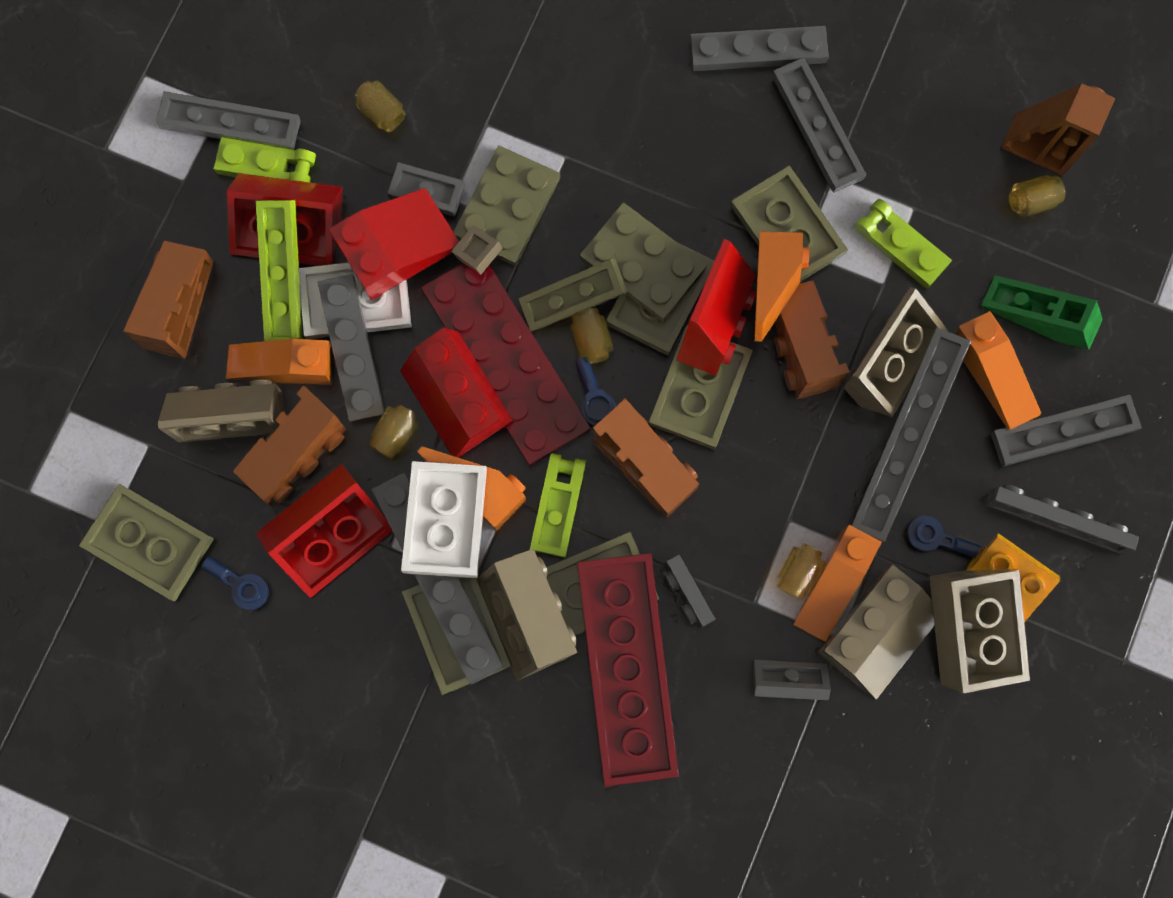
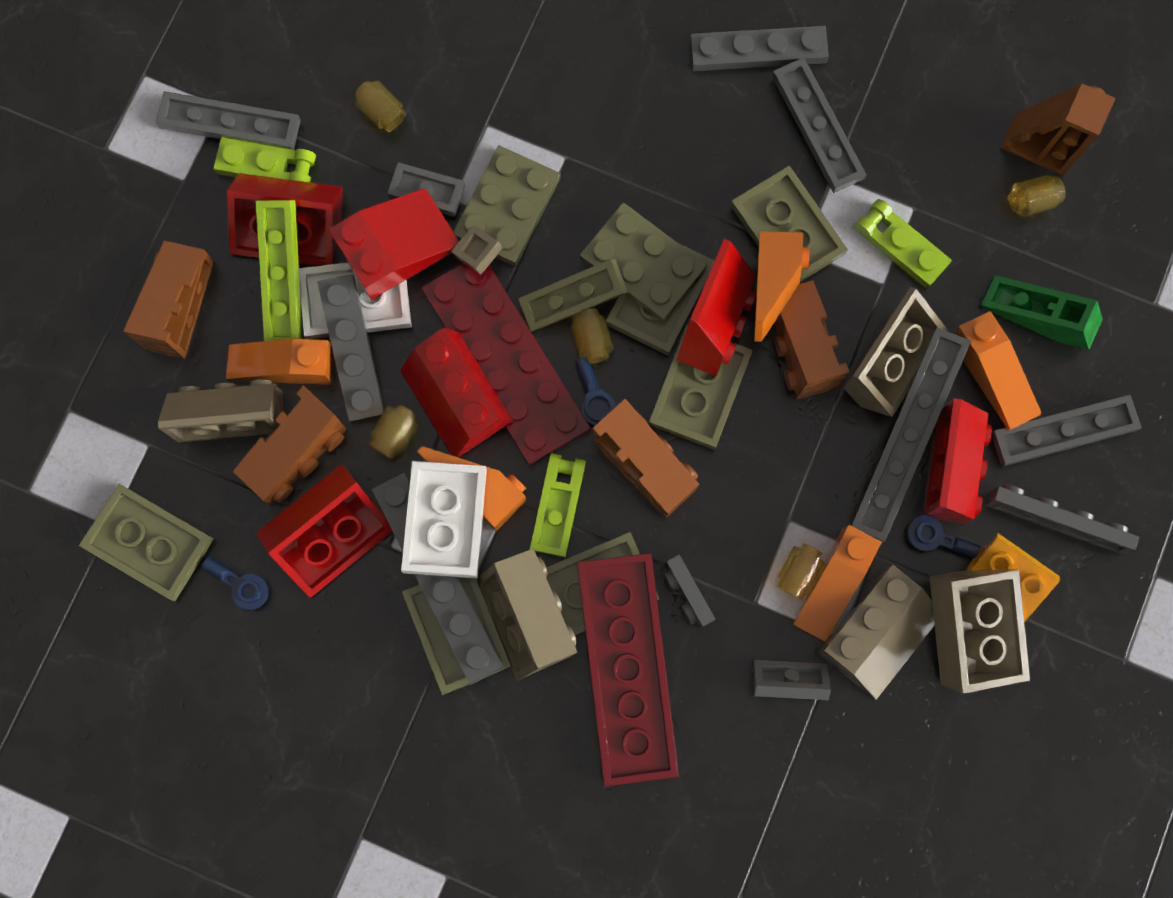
(957, 463): none -> red slope

